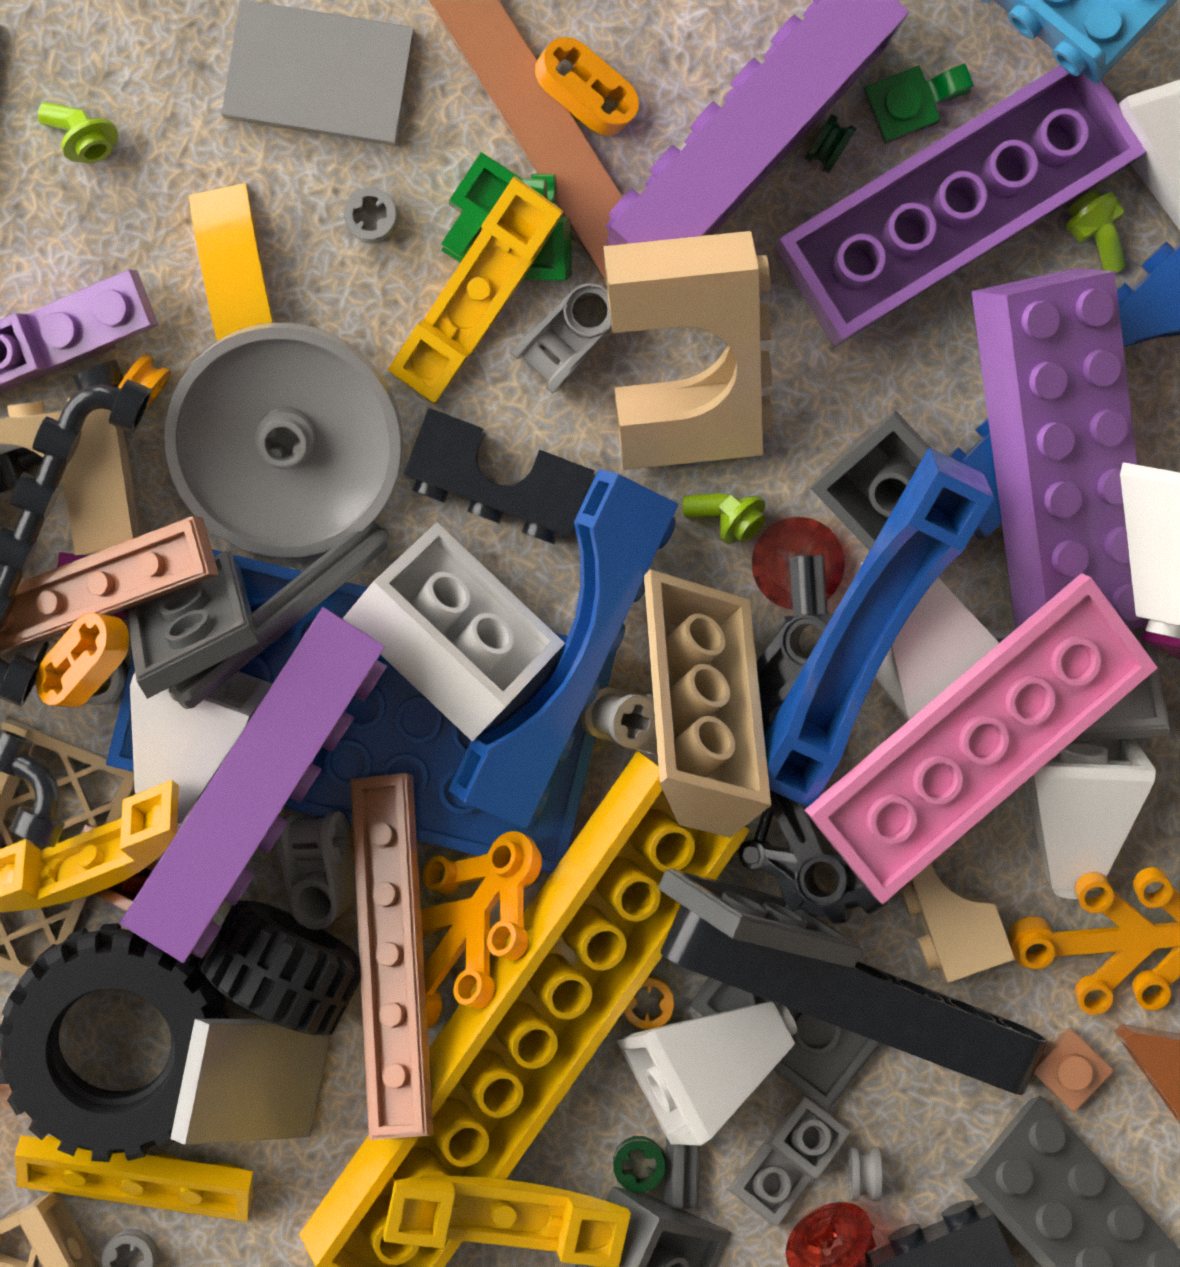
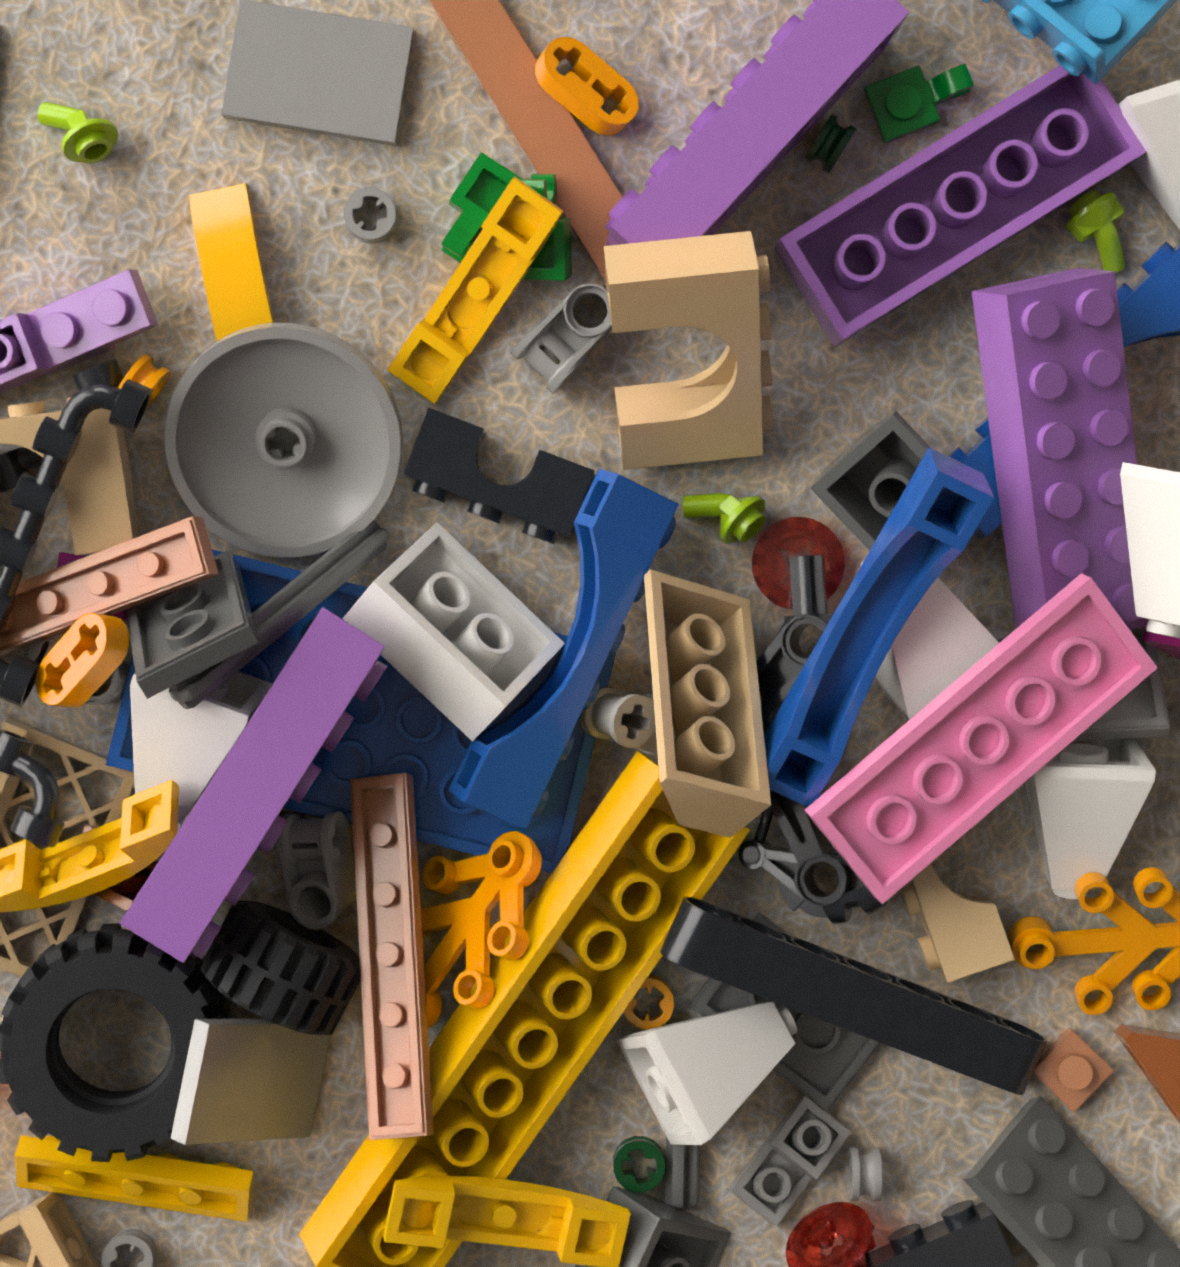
(759, 918): dark grey tile -> none

